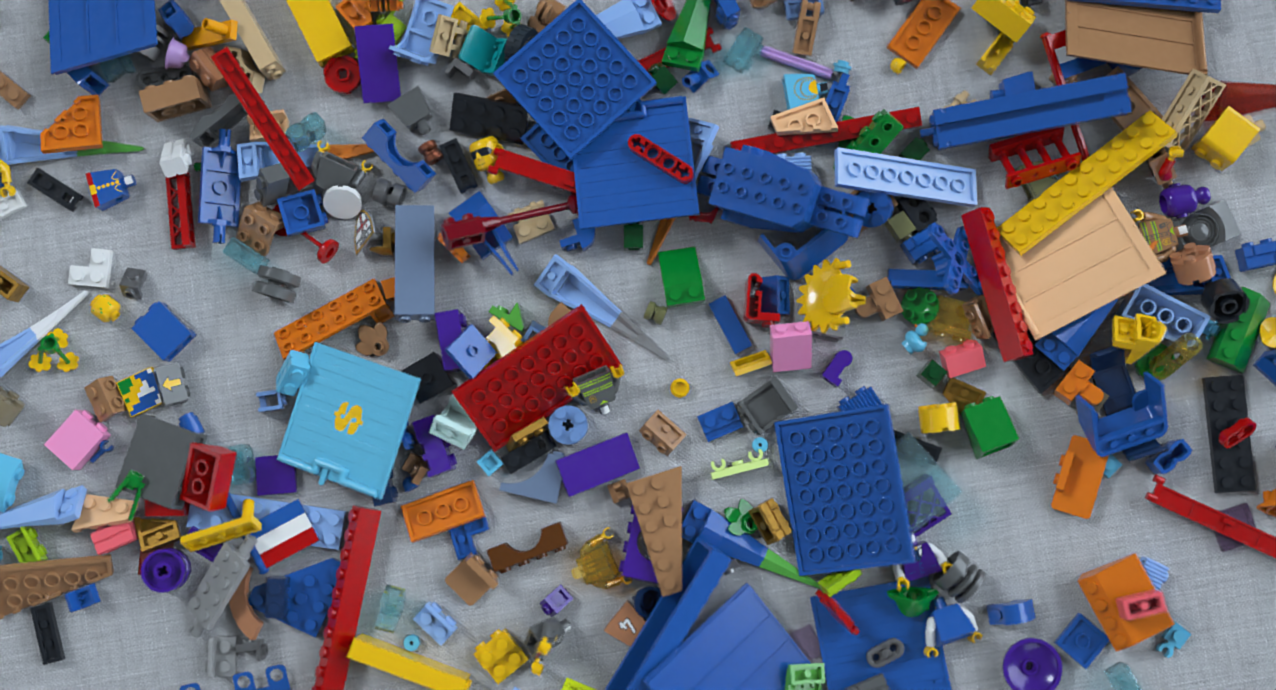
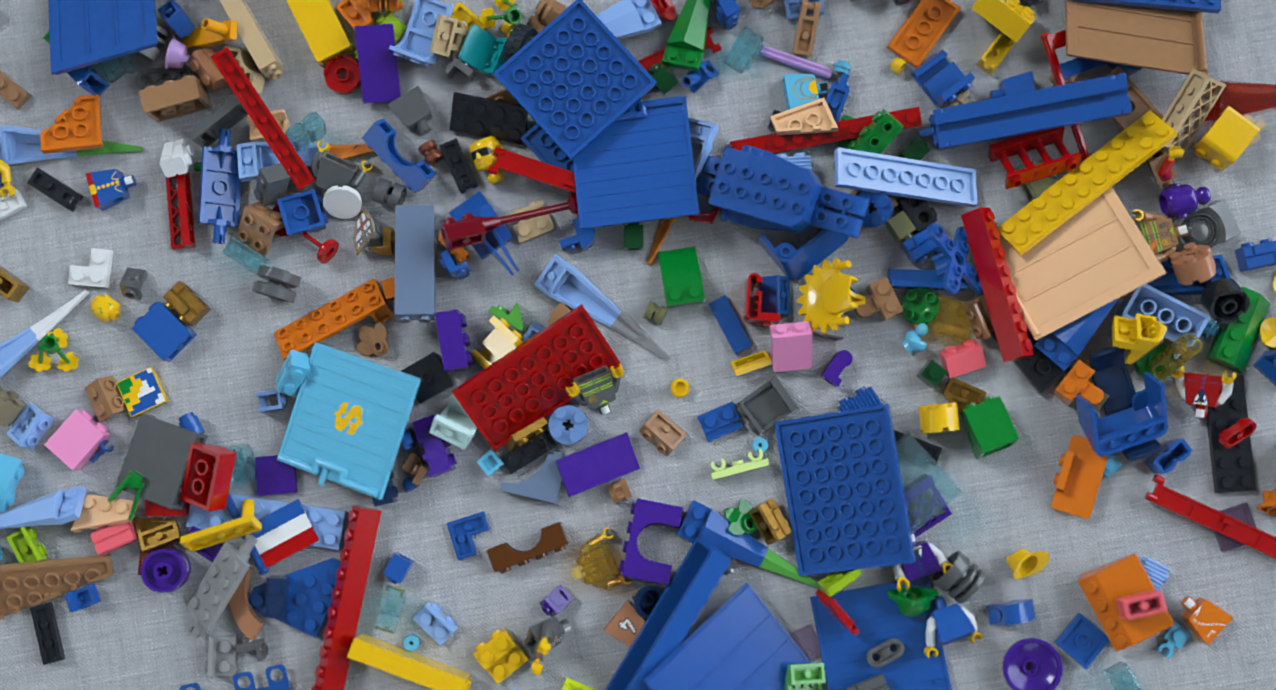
(30, 426): none -> light blue bracket
(171, 384): brick -> none
(186, 303): none -> pearl gold brick
(398, 568): none -> blue brick
(442, 511): orange tile -> none
(449, 264): none -> blue bracket
(470, 351): plate -> none
(472, 579): medium nougat bracket -> none
(659, 515): medium nougat wing -> none
(661, 157): red beam -> none
(941, 79): none -> blue piece
(1026, 563): none -> yellow piece
(1203, 389): none -> torso
(1204, 618): none -> orange torso

